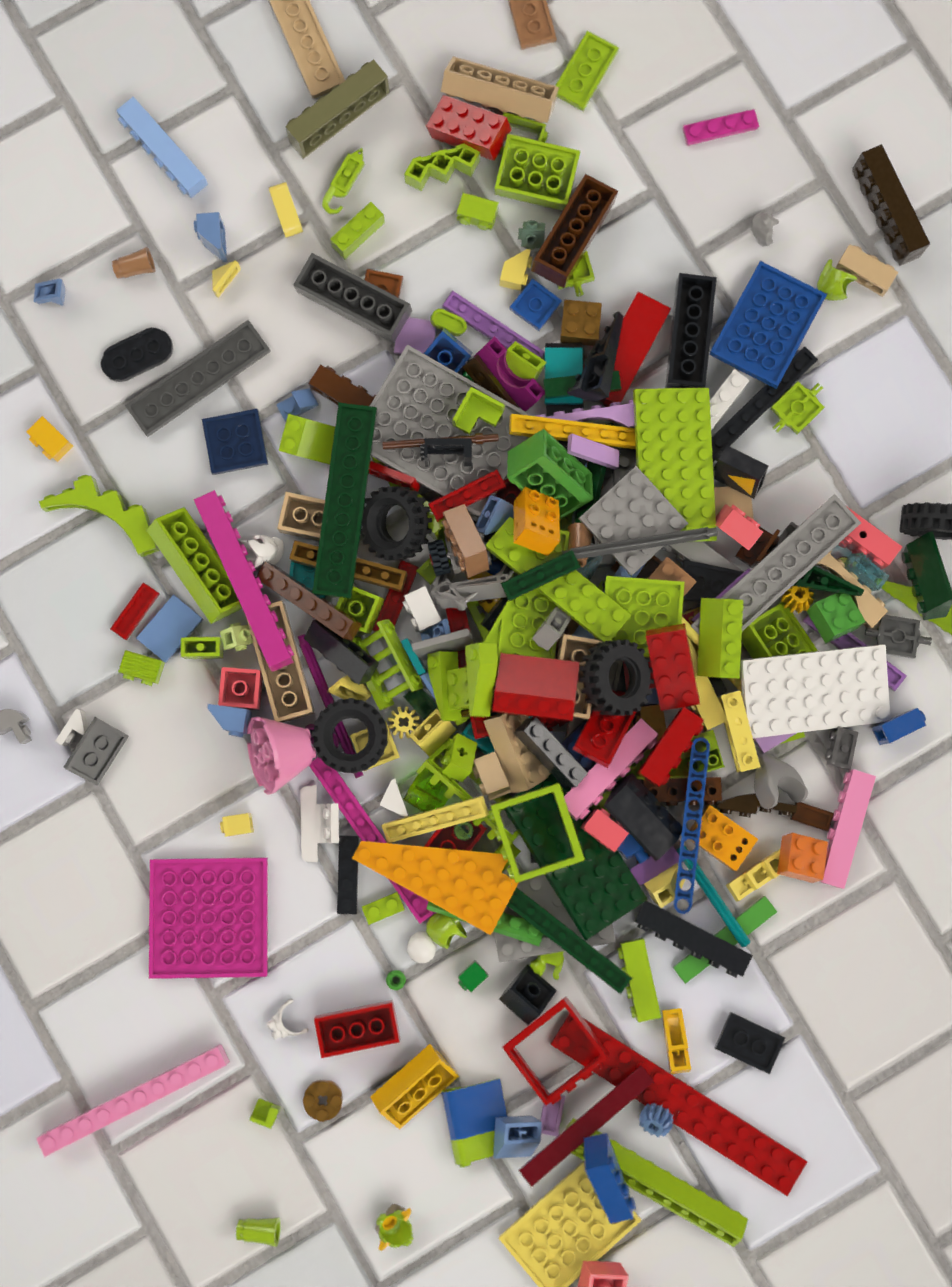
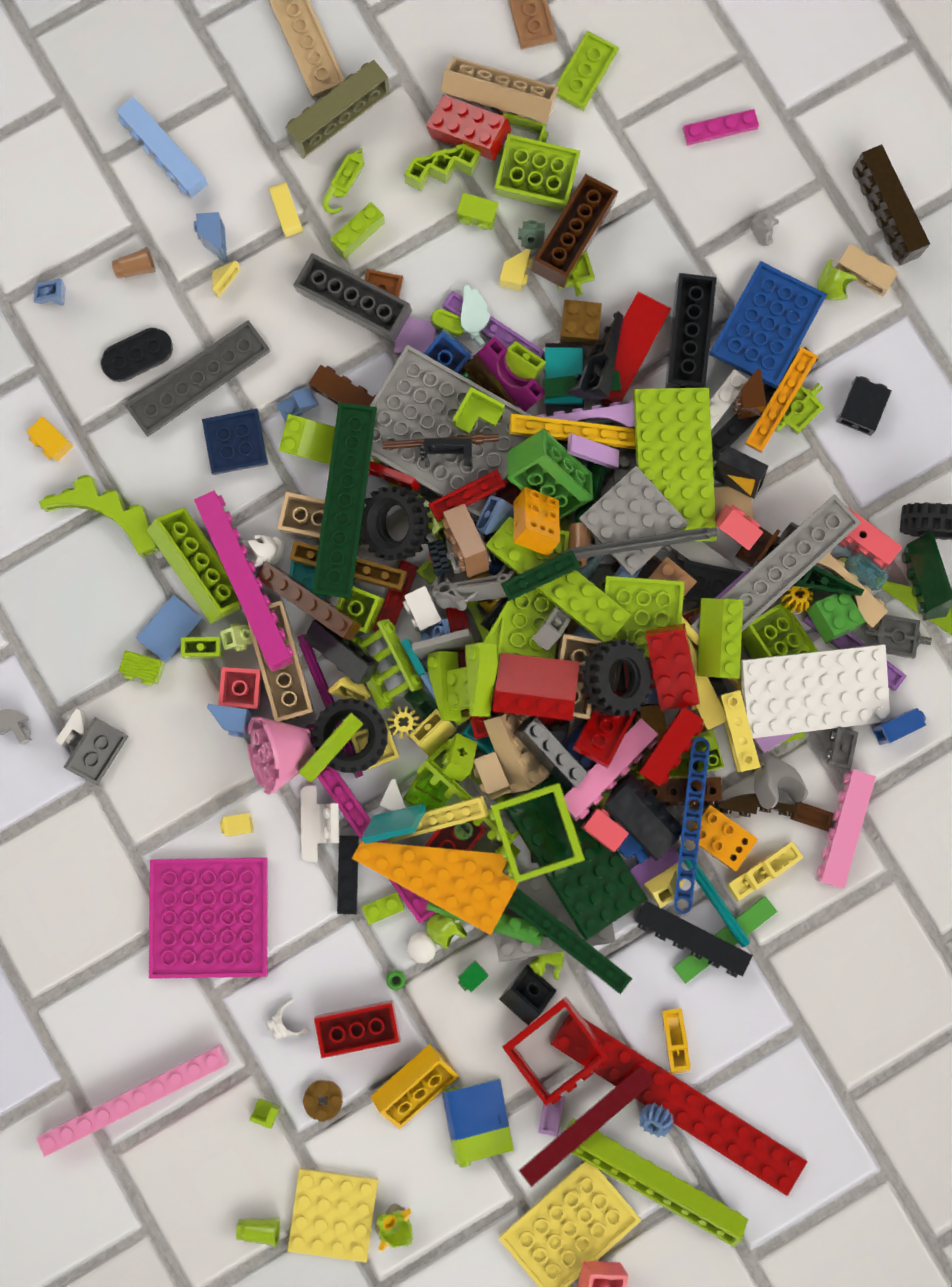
(134, 611): red plate -> none
(330, 748): none -> lime slope
(333, 1215): none -> light yellow plate
(393, 824): none -> teal tile
(474, 314): none -> light aqua animal
(516, 1136): medium blue slope -> none
(535, 304): blue plate -> none
(607, 1178): blue wedge -> none
(641, 987): lime brick -> none
(749, 1043): black plate -> none
(751, 398): none -> reddish brown slope
(781, 400): none -> light orange plate
(802, 857): orange brick -> none
(864, 405): none -> black panel

